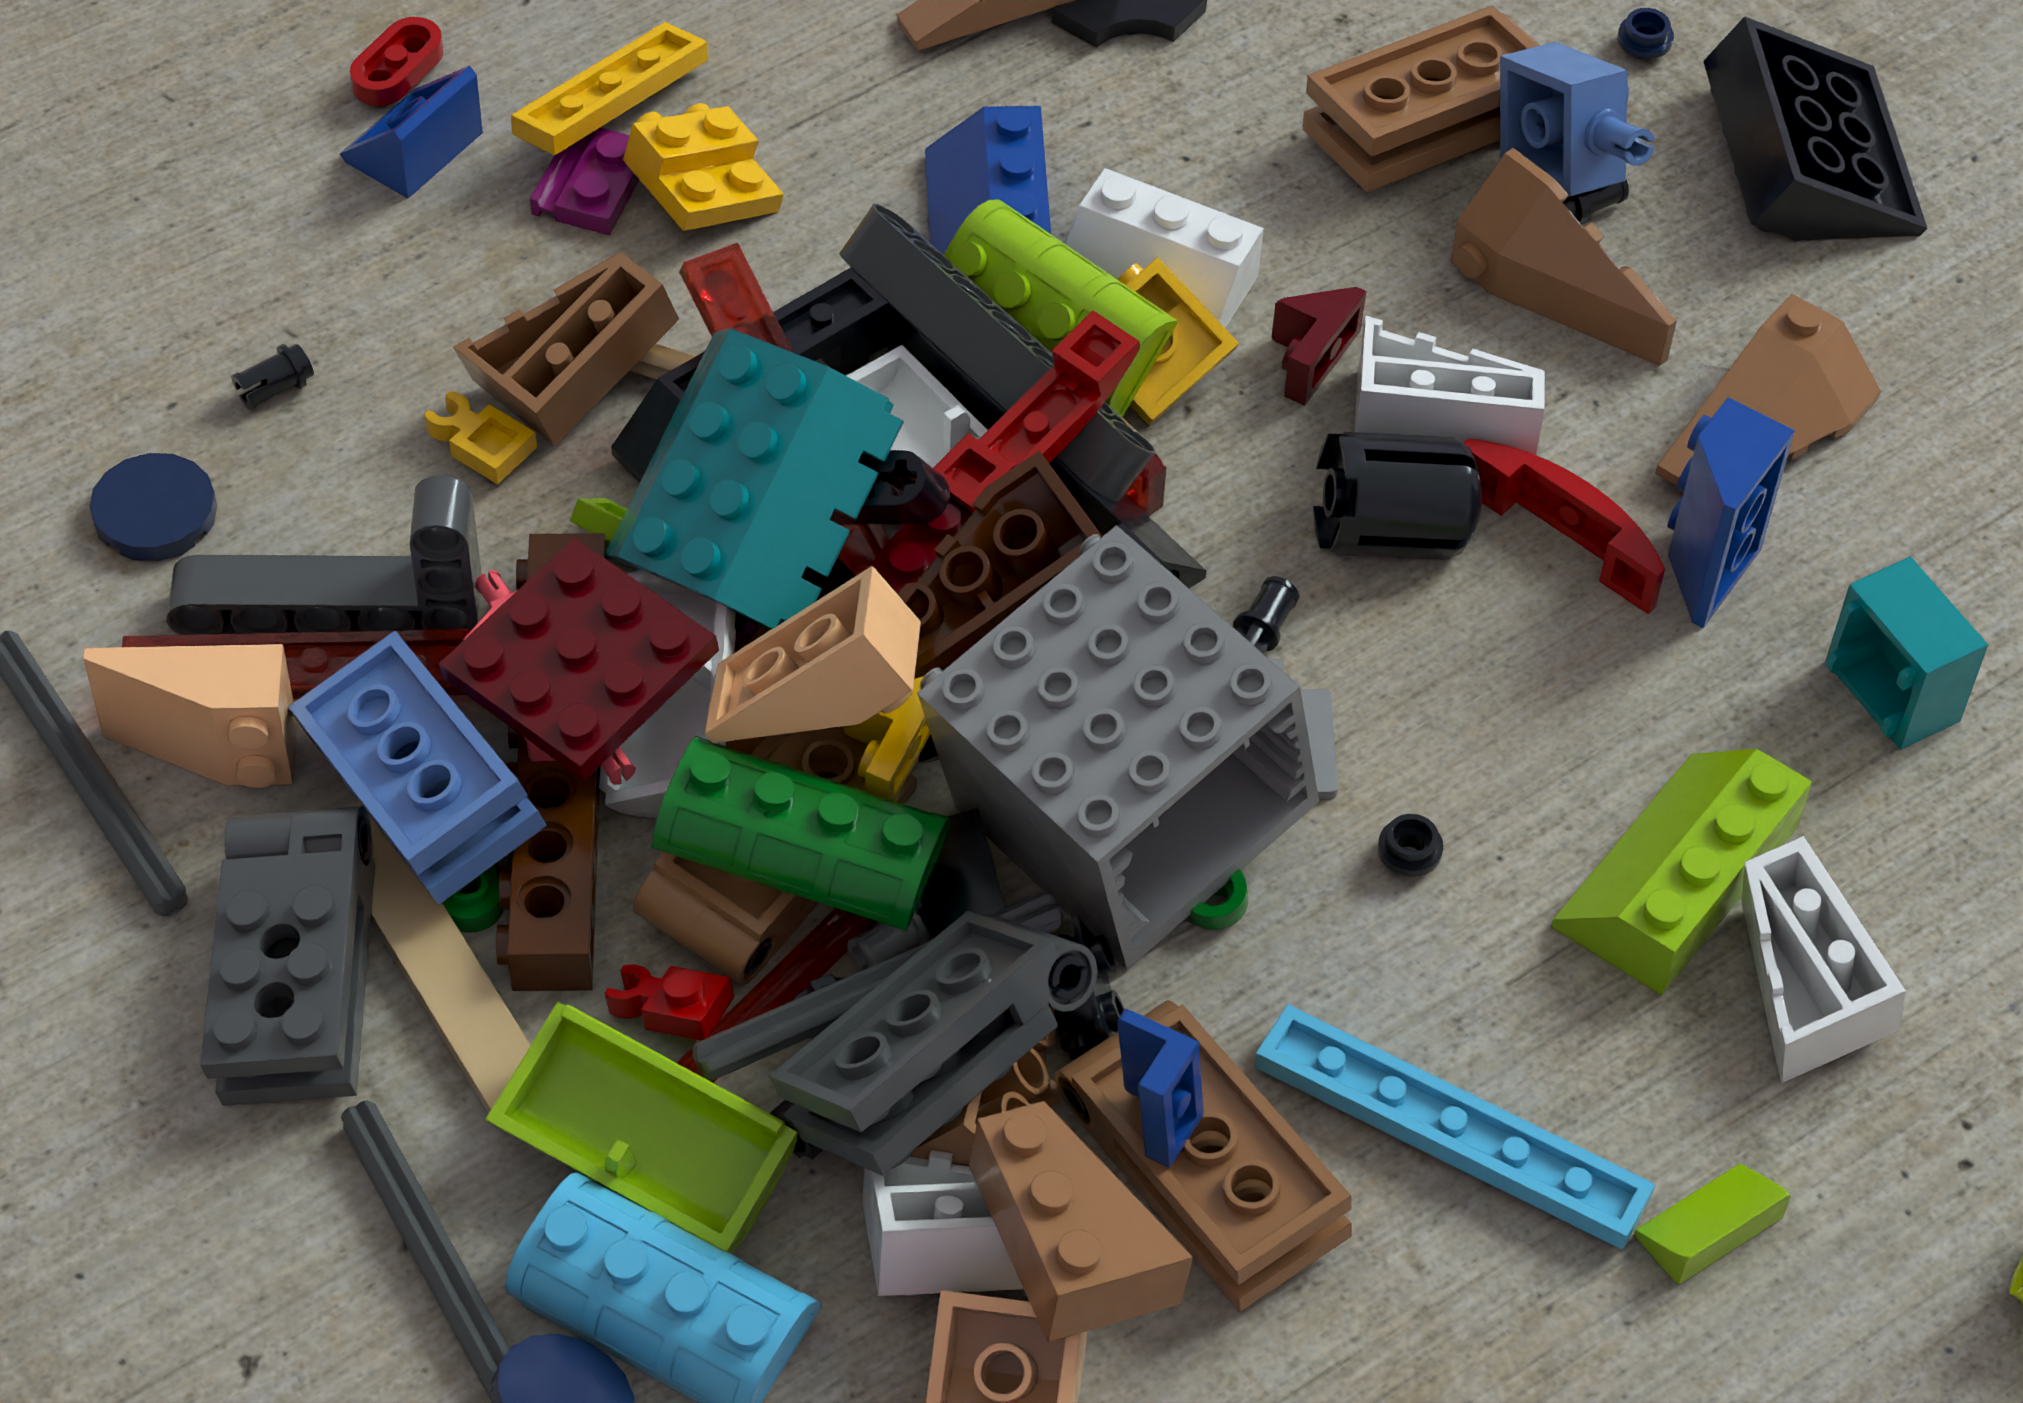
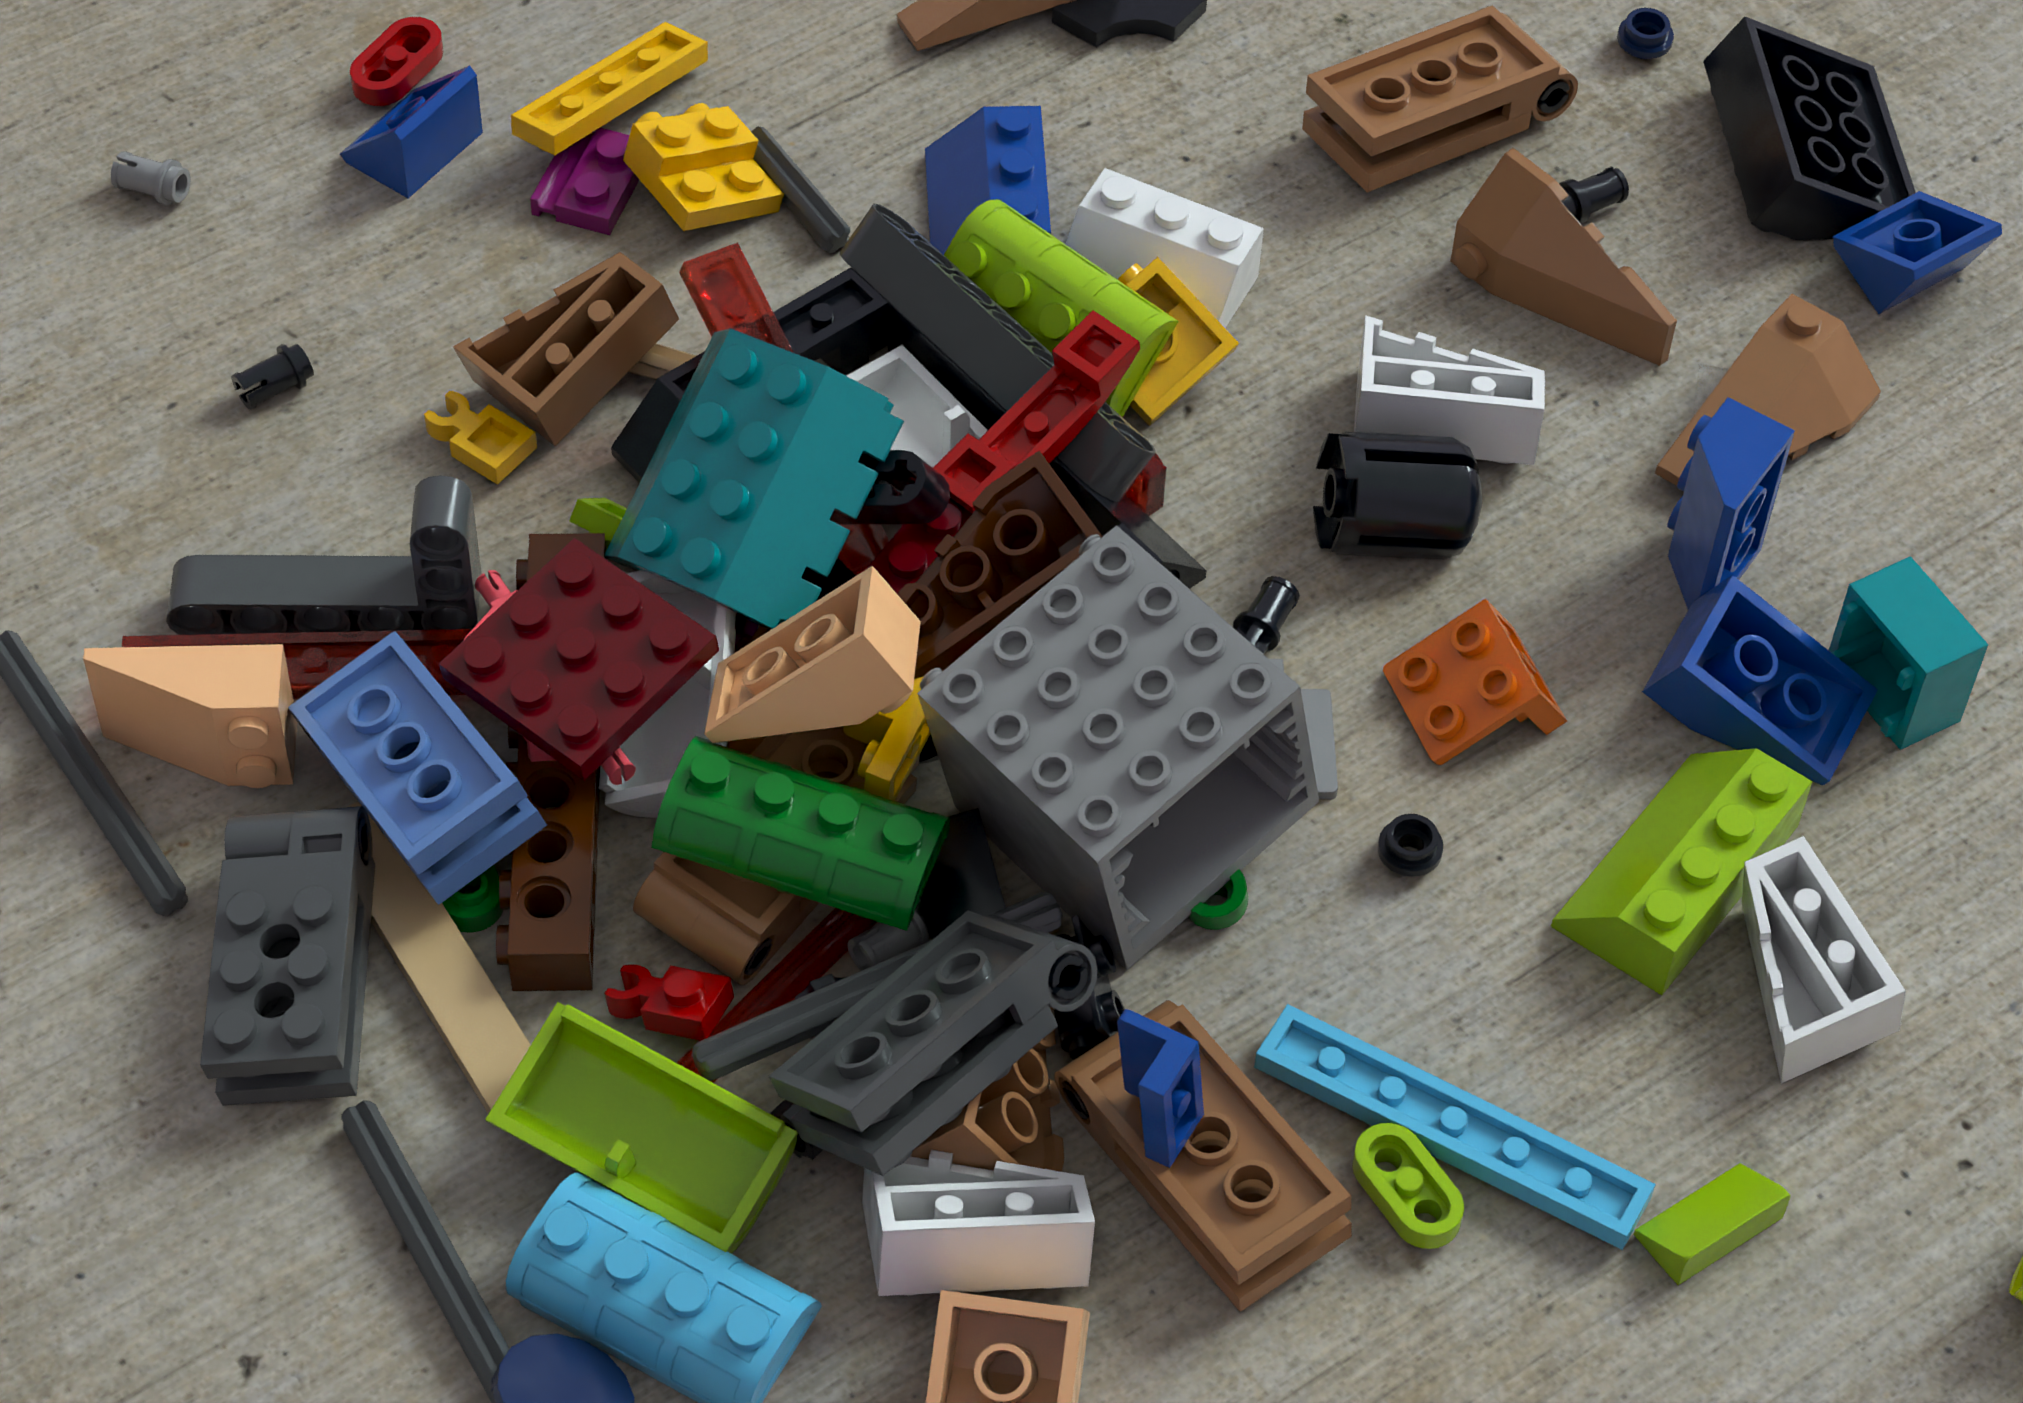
(153, 506): dark blue tile -> none
(163, 180): none -> light grey pin
(800, 194): none -> dark grey axle
(1072, 1226): medium nougat wedge -> none
(1317, 335): dark red slope -> none
(1412, 1189): none -> lime plate
(1470, 683): none -> orange bracket
(1569, 116): medium blue brick -> none
(1576, 510): red slope -> none
(1760, 683): none -> blue slope
(1912, 247): none -> blue slope

